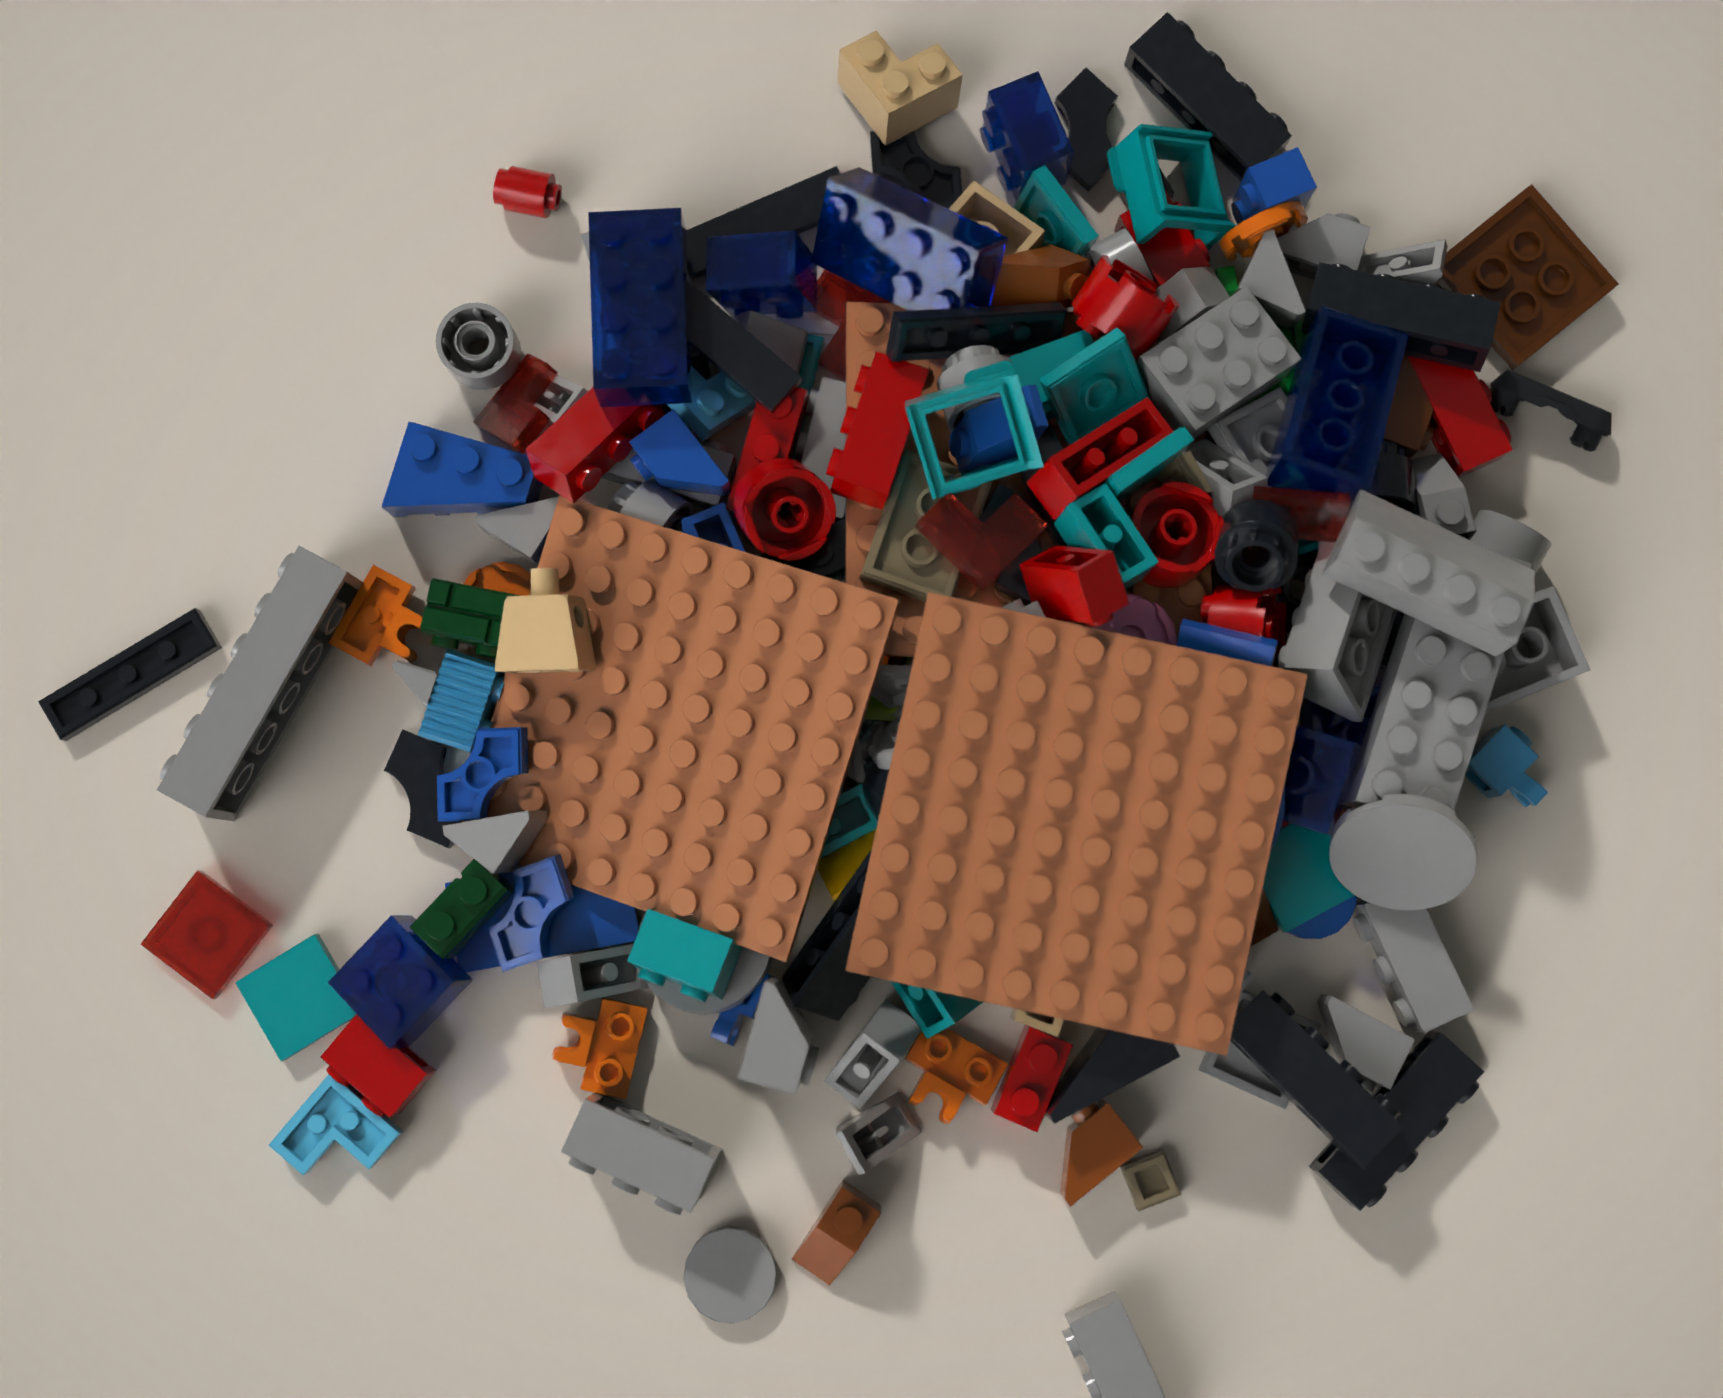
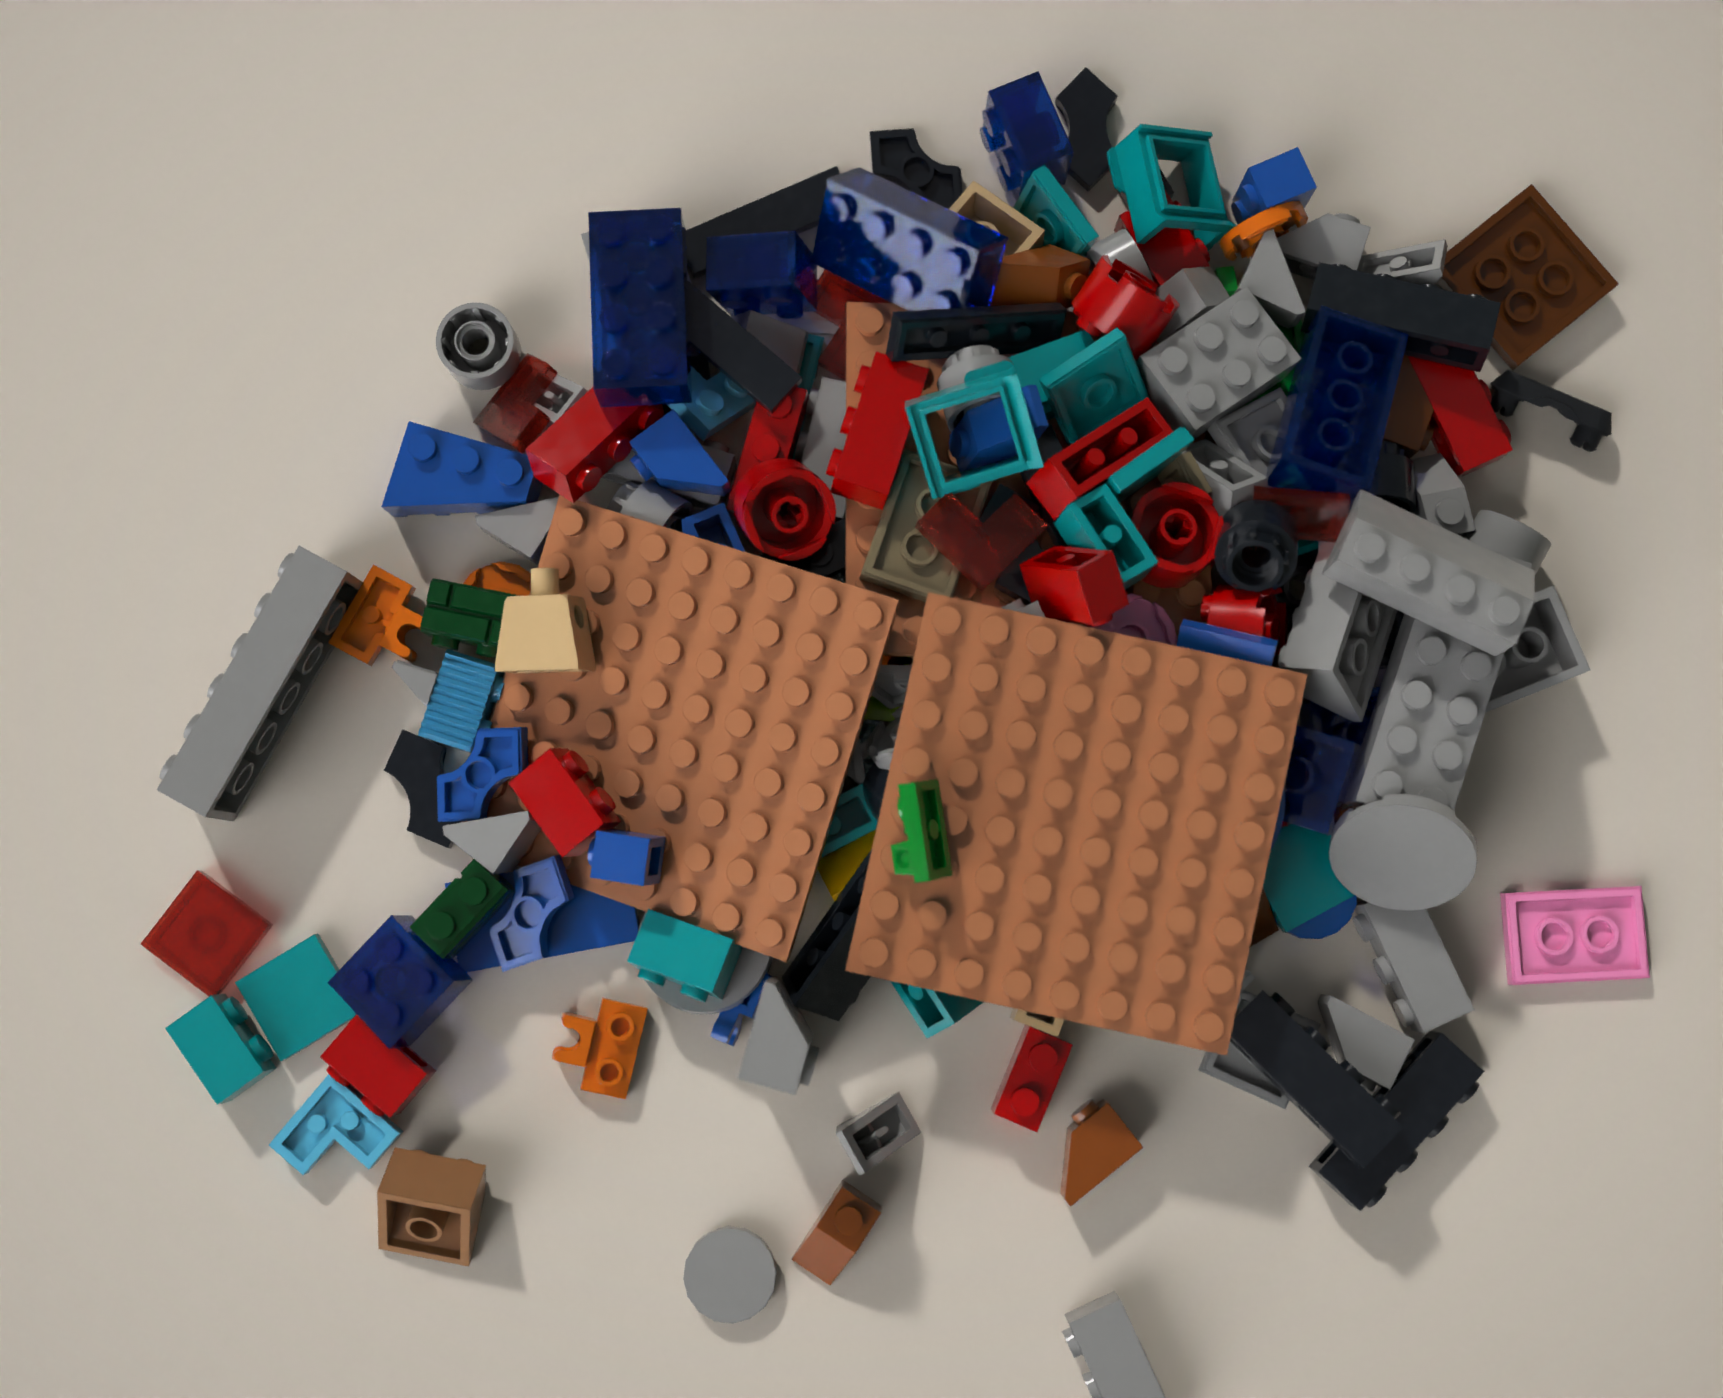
(130, 674): black tile -> none
(222, 1047): none -> teal brick
(430, 1206): none -> medium nougat slope
(527, 191): red brick -> none
(565, 800): none -> red brick
(588, 976): light grey slope -> none
(626, 857): none -> blue brick
(640, 1152): light grey brick -> none
(873, 1053): light grey slope -> none
(897, 94): tan brick -> none
(927, 849): none -> green hinge
(953, 1070): orange plate -> none
(1104, 1066): black slope -> none
(1150, 1180): dark tan tile -> none
(1206, 96): black brick -> none
(1501, 764): dark azure brick -> none
(1574, 935): none -> bright pink tile

